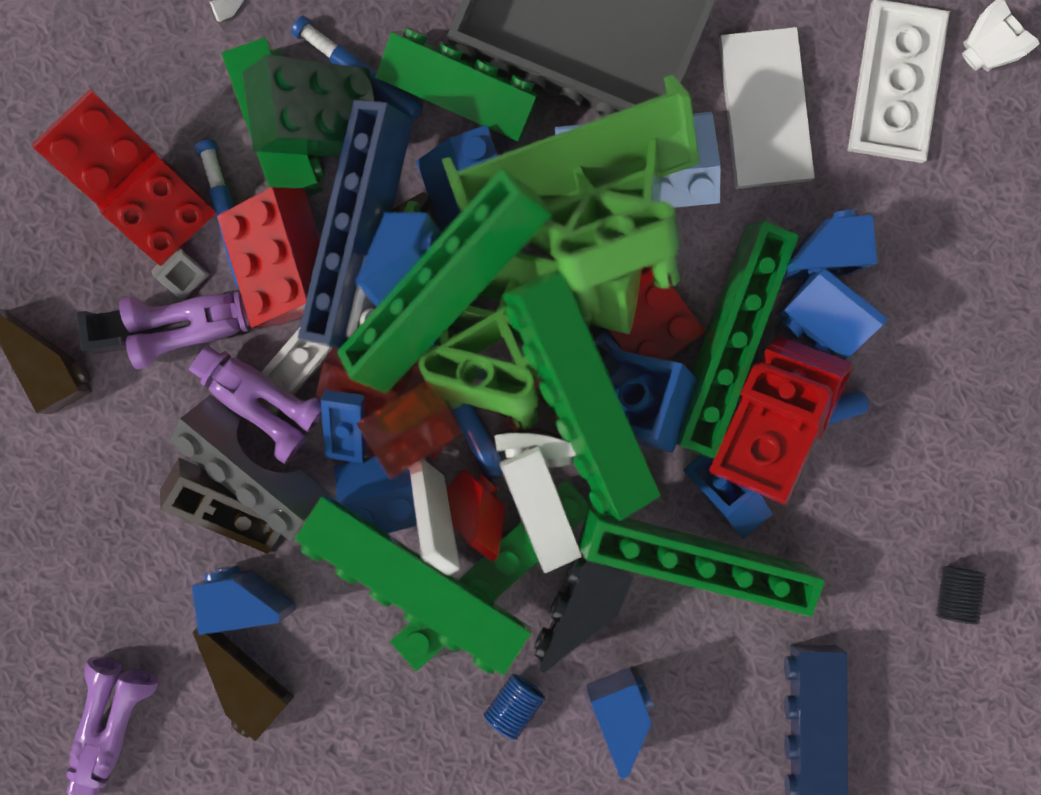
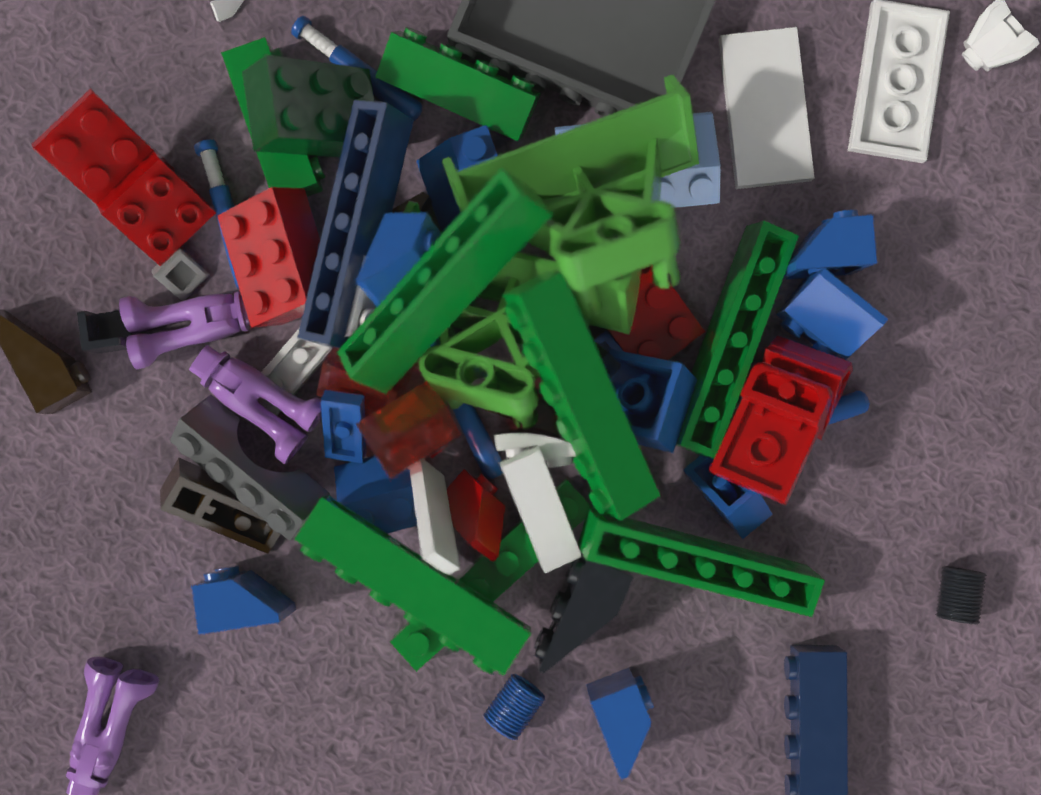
(244, 688): dark brown slope -> none

